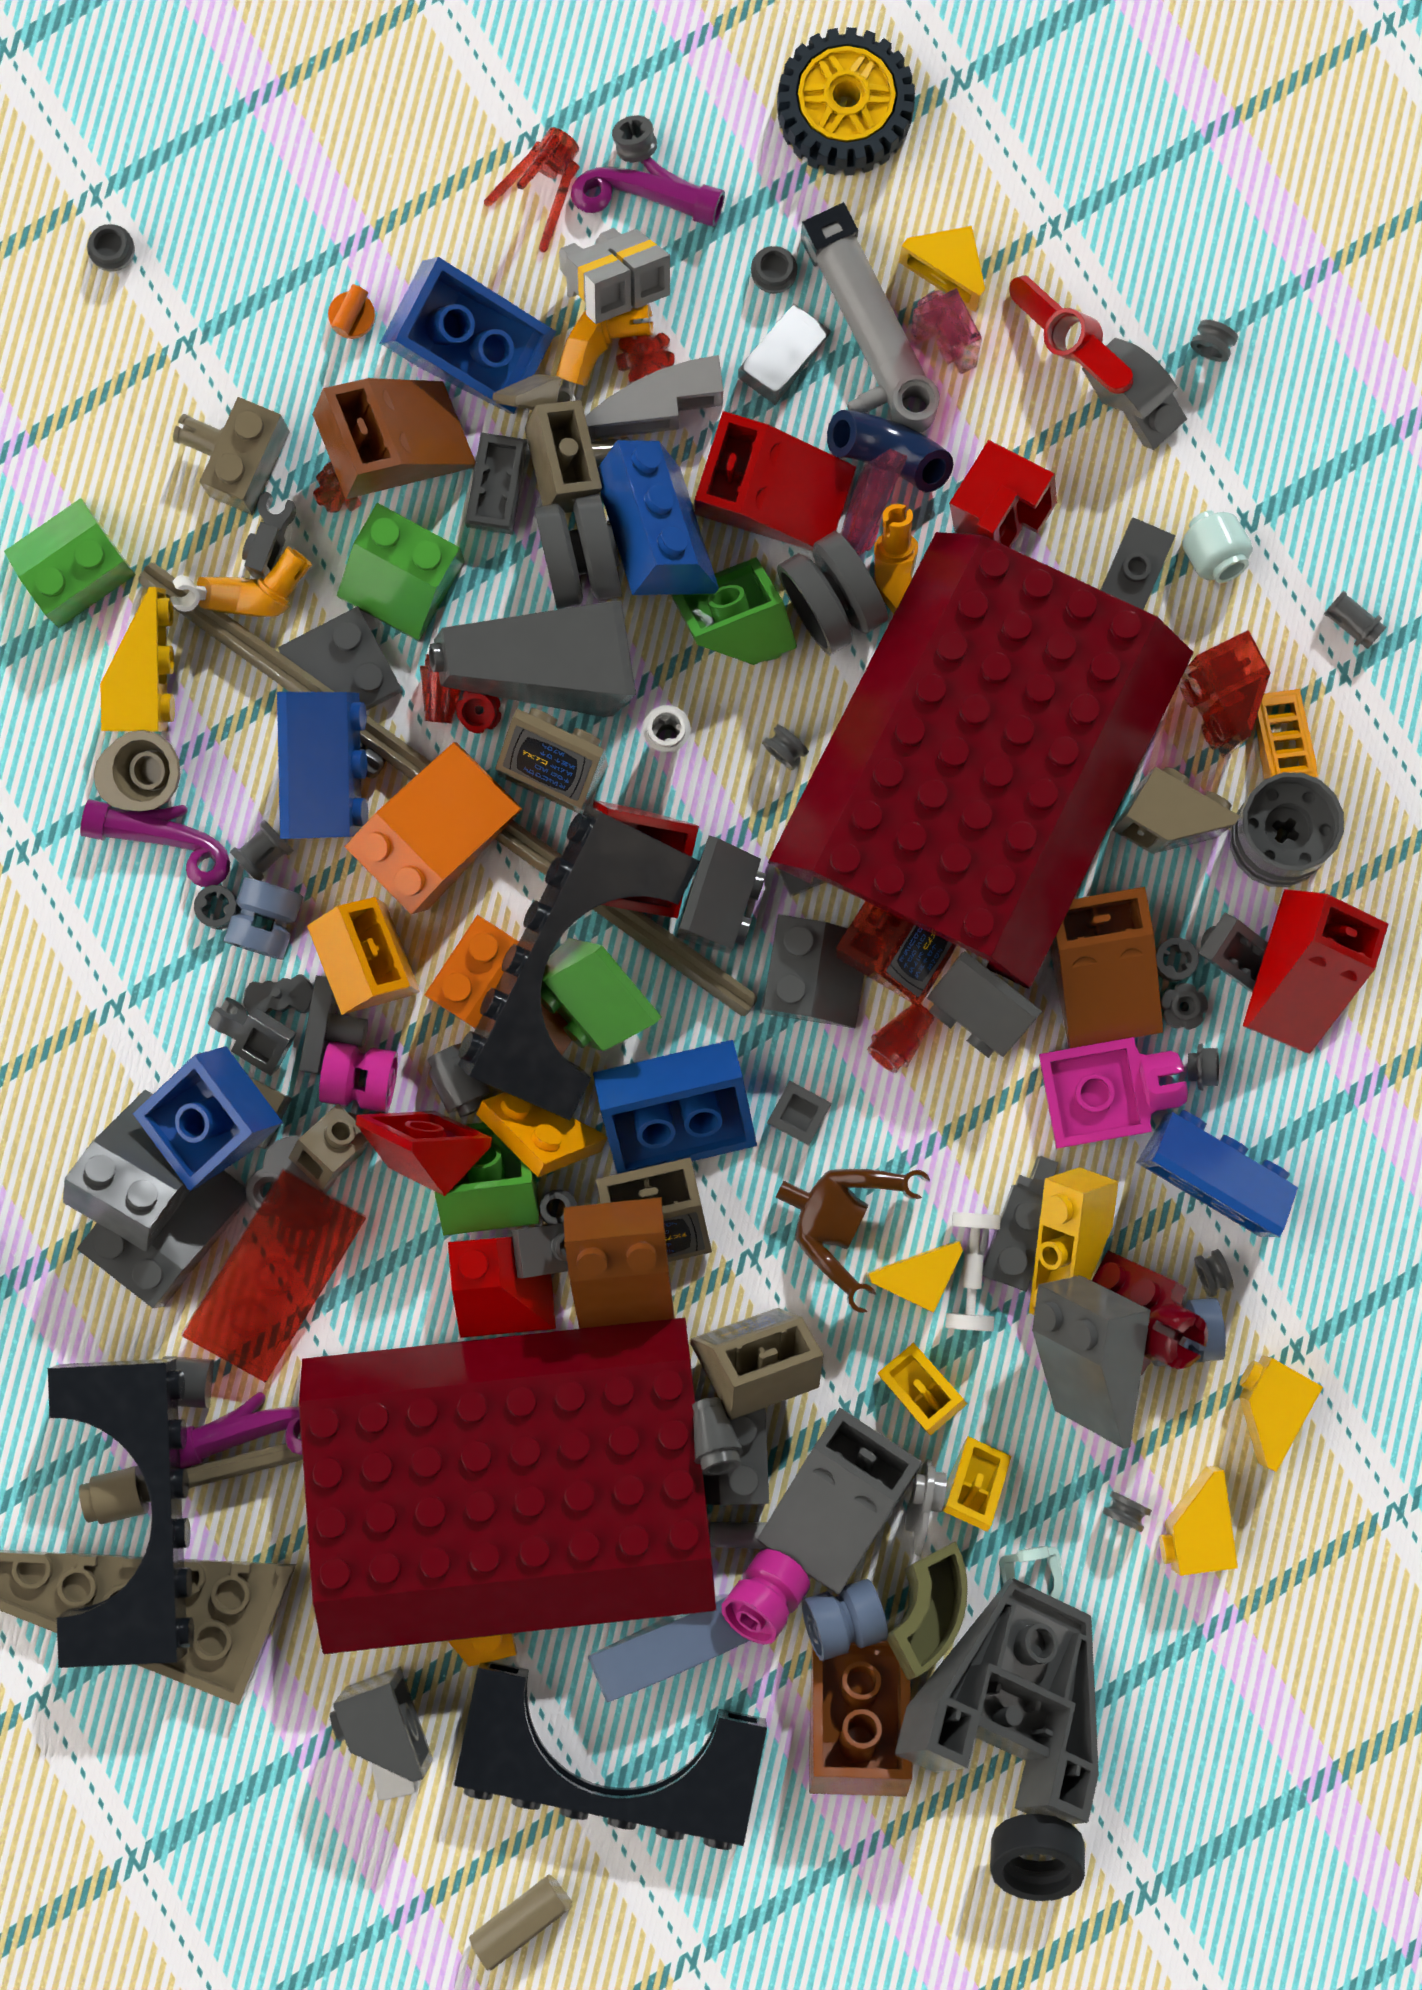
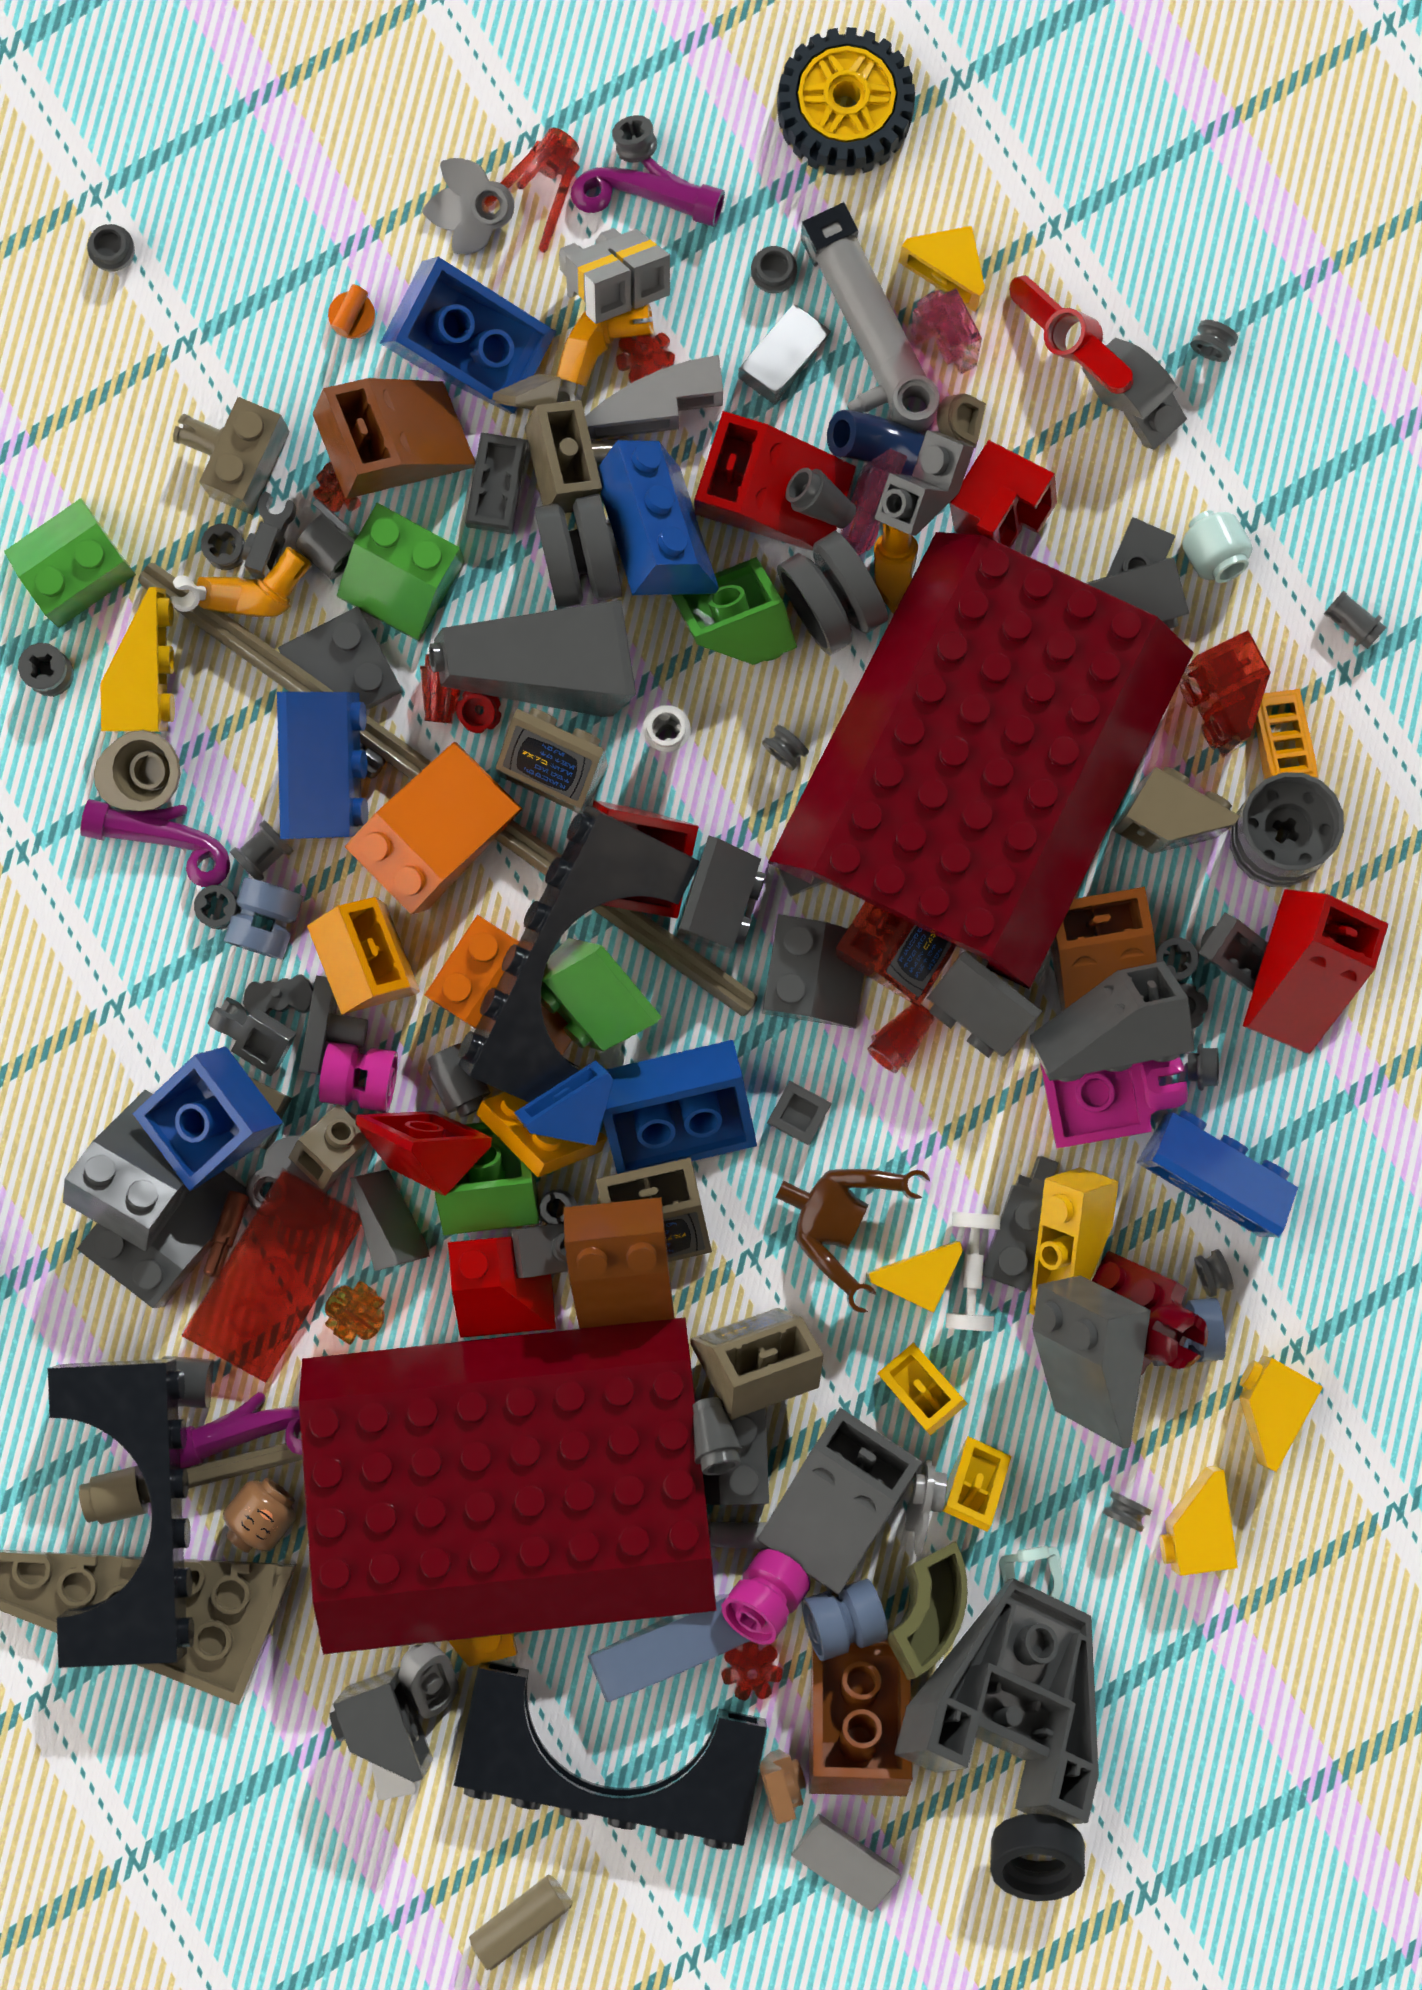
(53, 677): none -> dark grey wheel
(224, 560): none -> dark grey bush
(225, 1232): none -> copper piece
(259, 1515): none -> medium nougat head
(327, 542): none -> dark grey panel
(354, 1312): none -> clear orange gear
(387, 1221): none -> dark grey slope
(428, 1679): none -> light grey plate
(462, 205): none -> light grey plate
(571, 1108): none -> blue slope
(750, 1659): none -> clear red plant
(782, 1784): none -> medium nougat slope
(819, 498): none -> dark grey cone
(846, 1863): none -> light grey slope
(938, 475): none -> dark grey slope
(961, 417): none -> dark tan tile
(1120, 1022): none -> dark grey slope
(1151, 588): none -> dark grey slope

